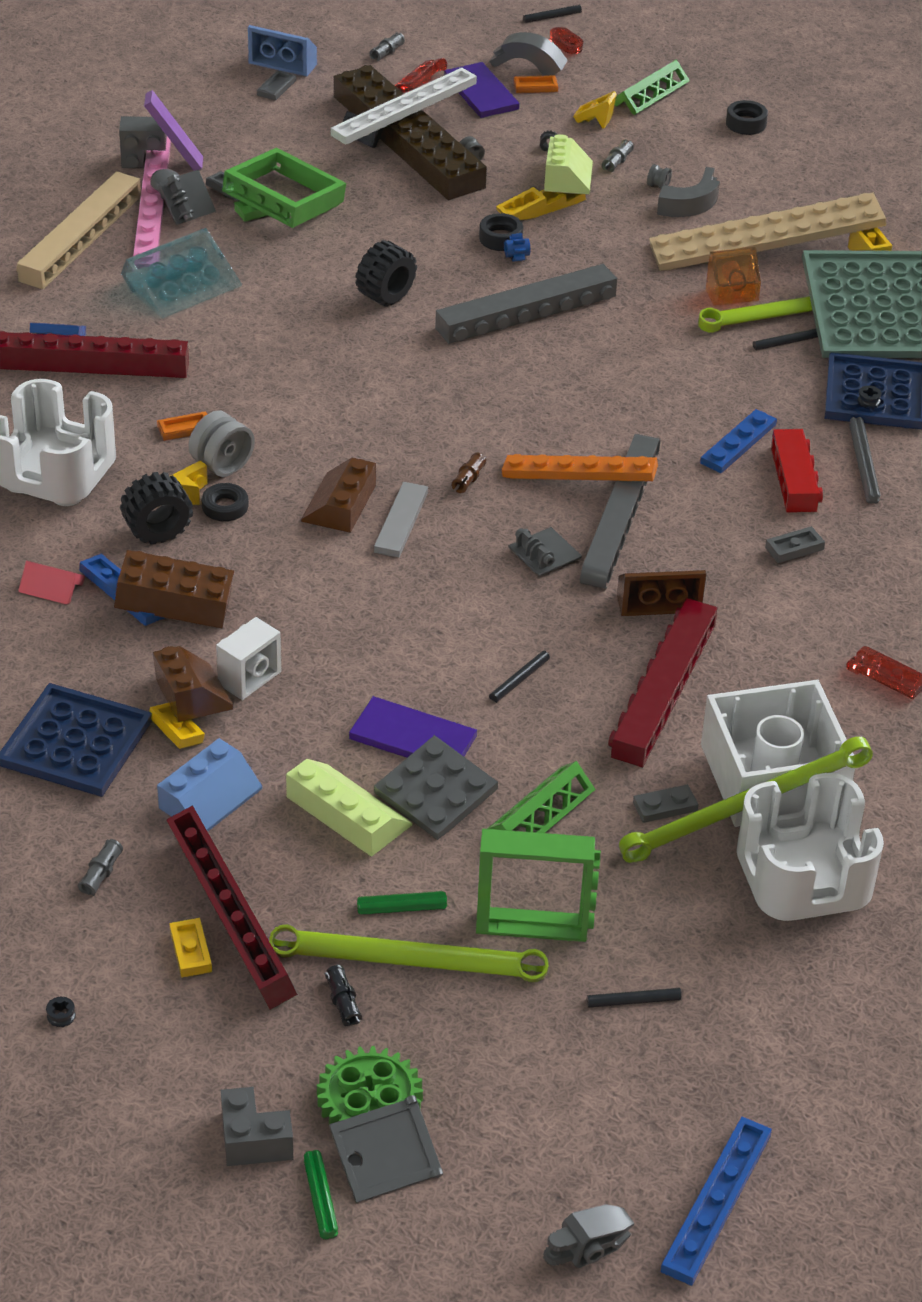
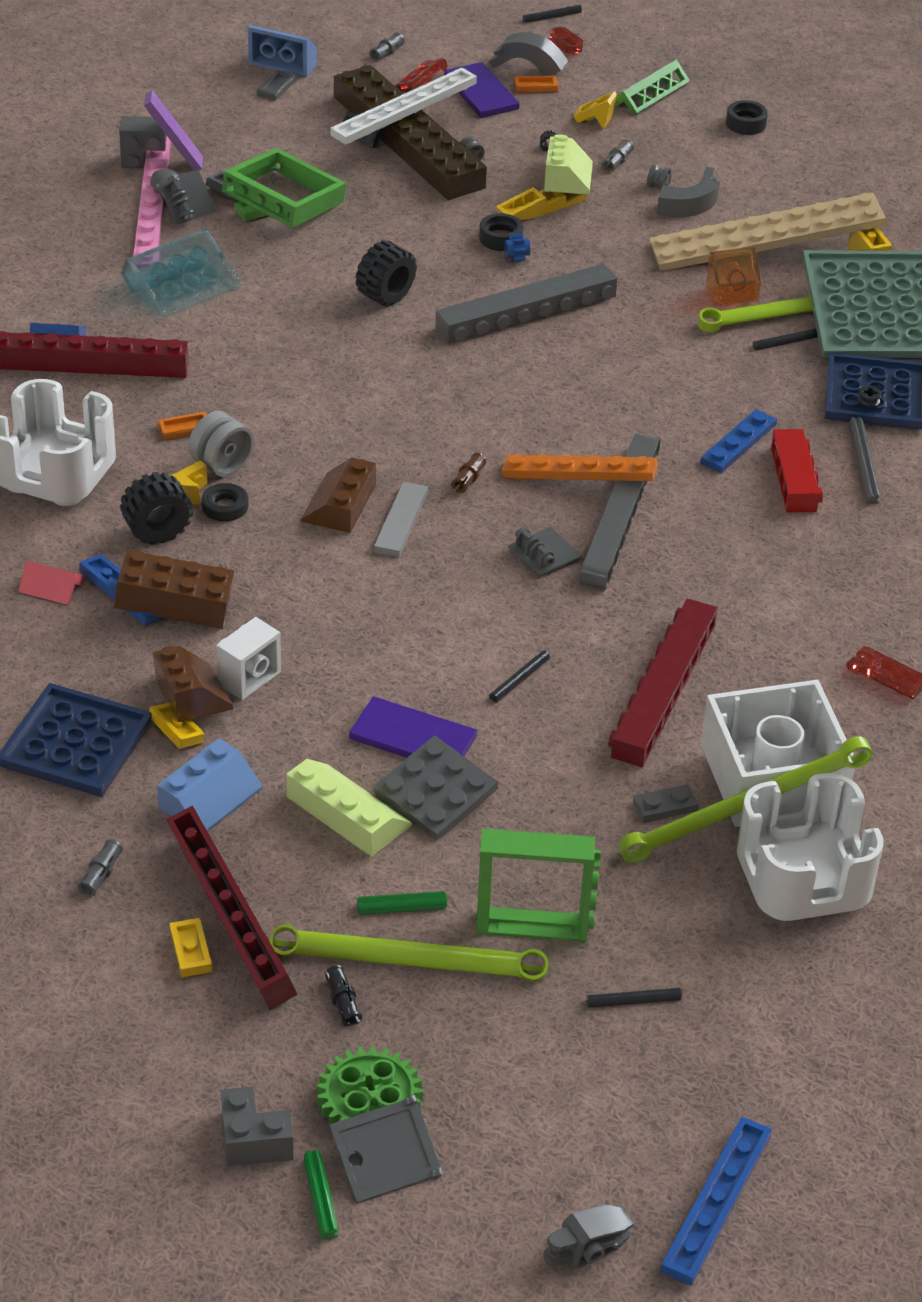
(61, 1019): black bush -> none
(78, 230): tan brick -> none
(544, 794): bright green fence -> none
(658, 591): reddish brown slope -> none
(795, 544): dark grey plate -> none

